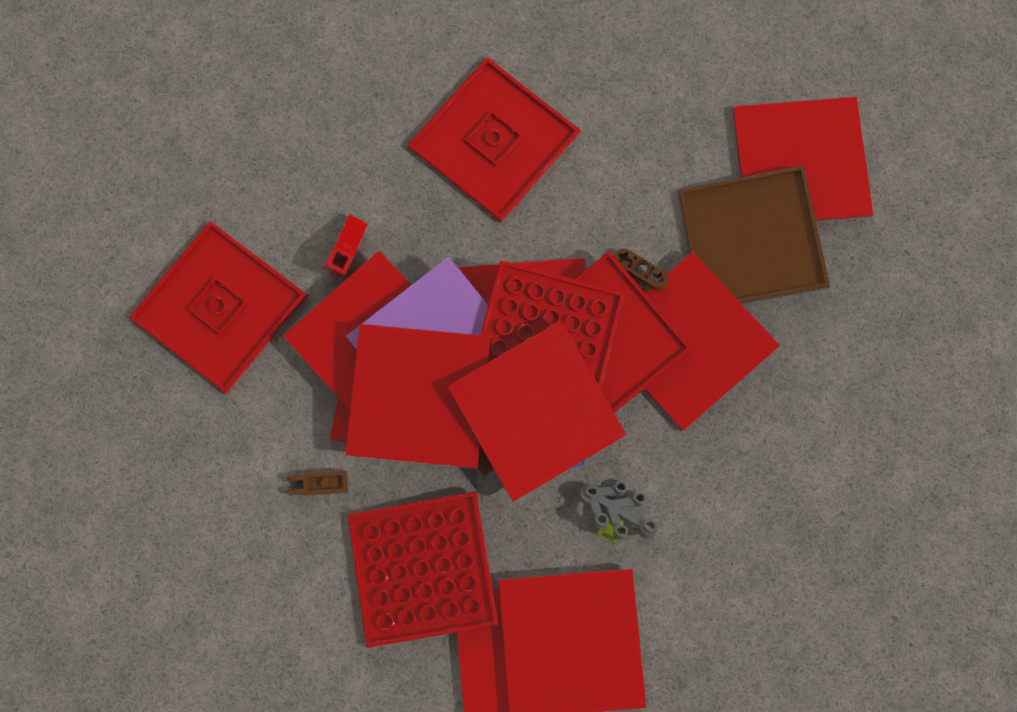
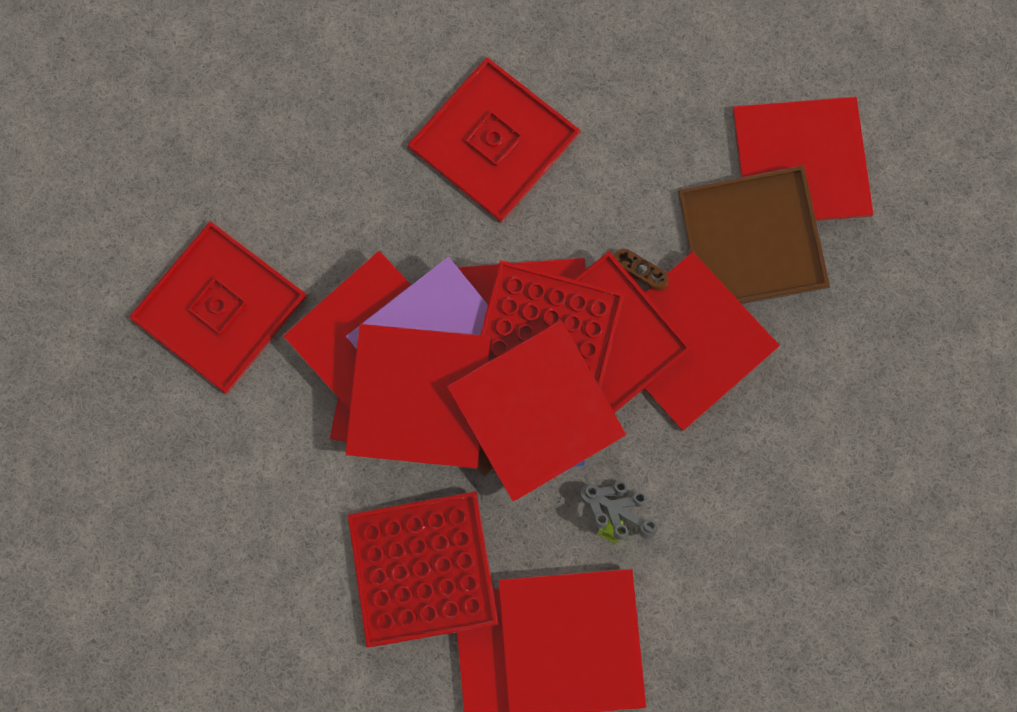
(320, 483): reddish brown hinge -> none
(345, 247): red slope -> none

